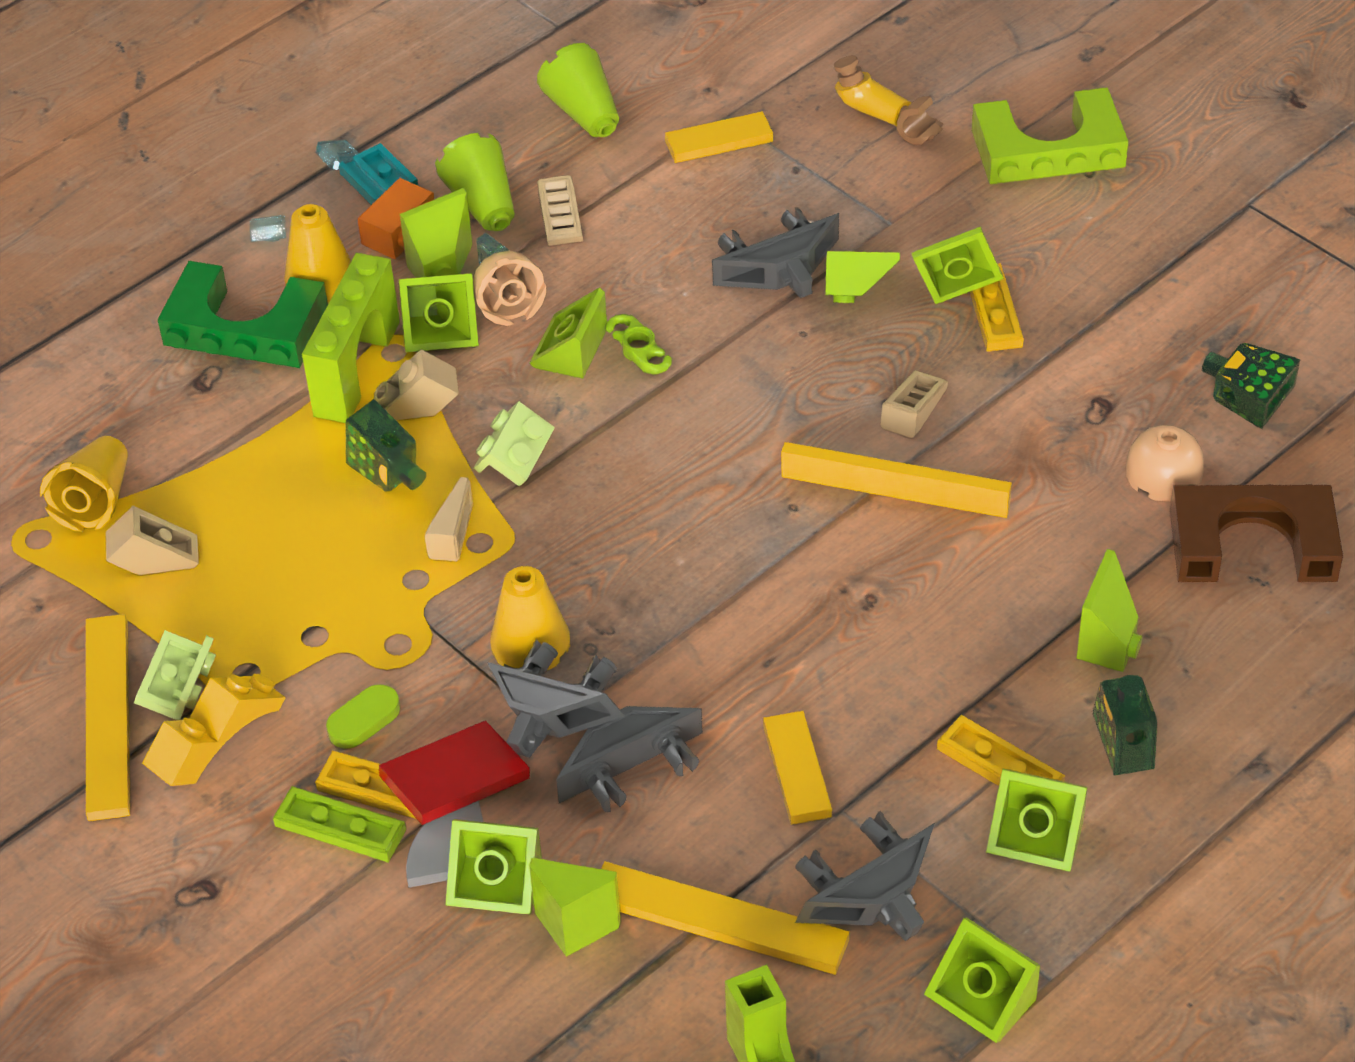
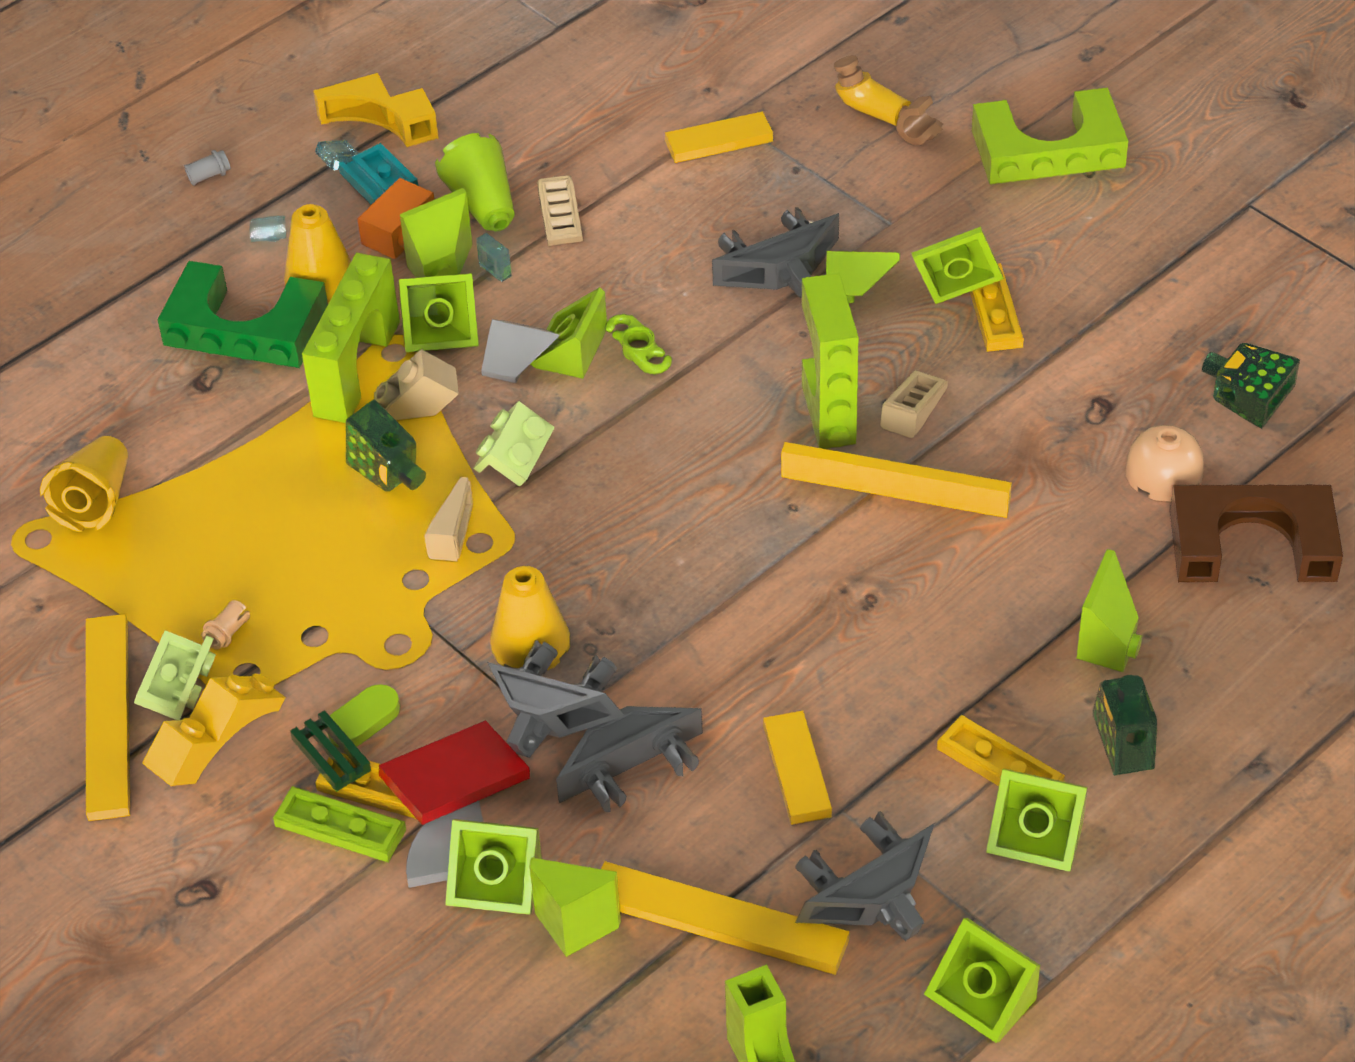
(150, 544): tan slope -> none
(207, 167): none -> light grey pin
(225, 624): none -> light nougat pin
(314, 729): none -> dark green tile
(367, 100): none -> yellow arch
(508, 287): light nougat cylinder -> none
(513, 348): none -> light grey slope
(580, 88): lime cone -> none
(832, 374): none -> lime arch

